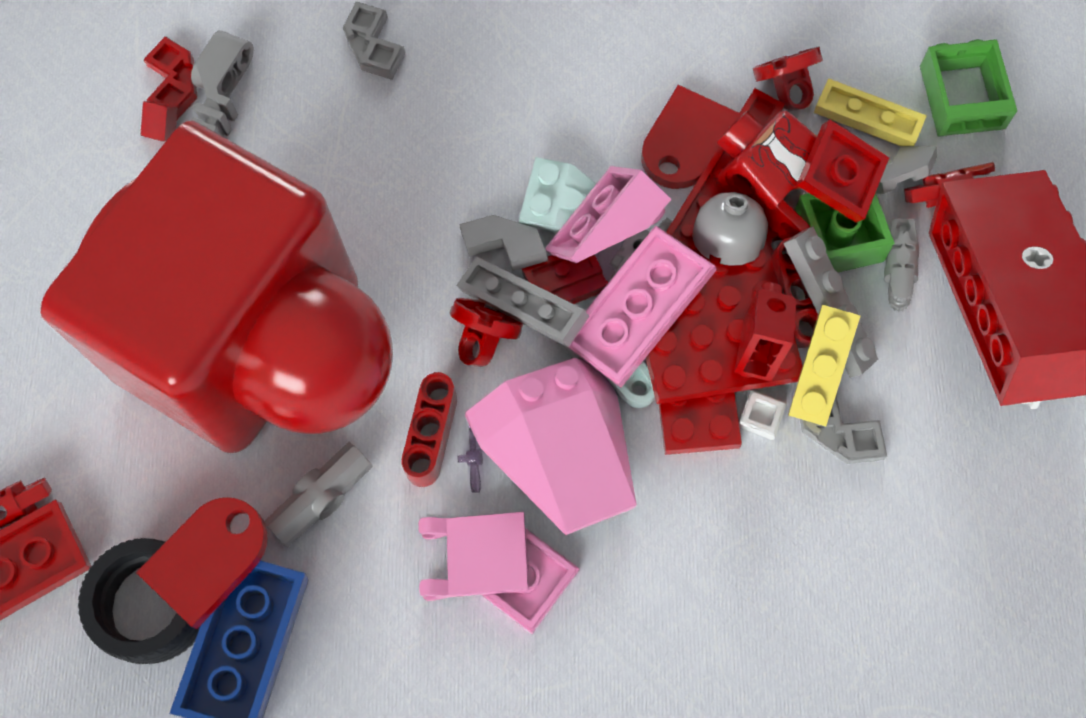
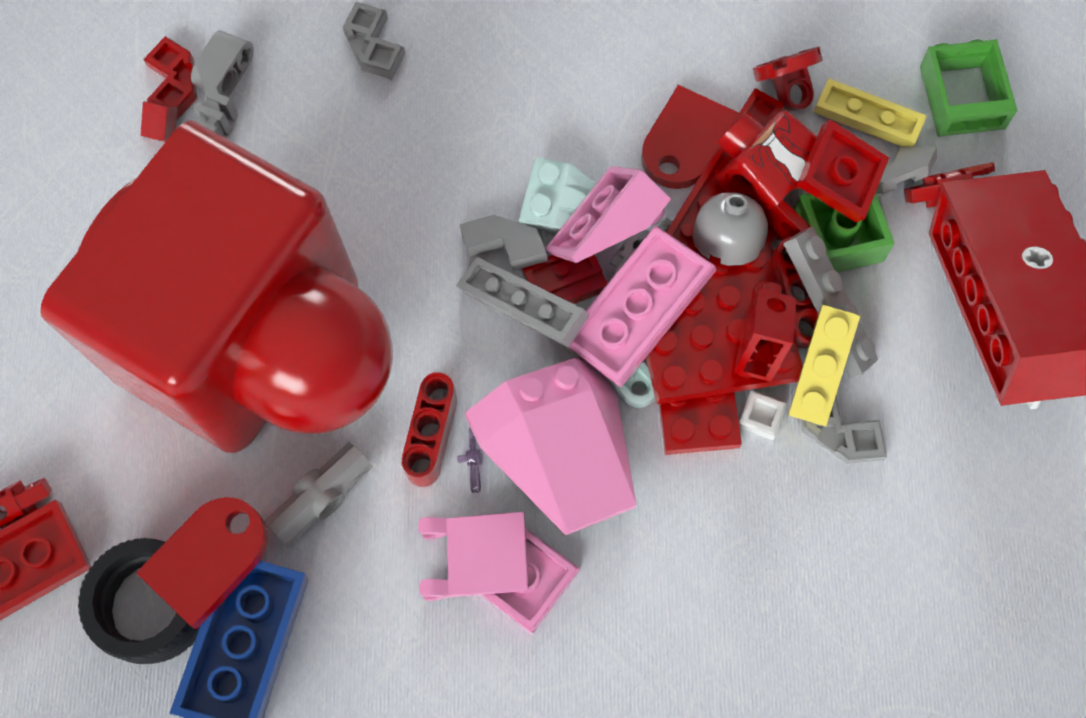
(482, 325): red tile -> none
(902, 263): light grey hinge -> none

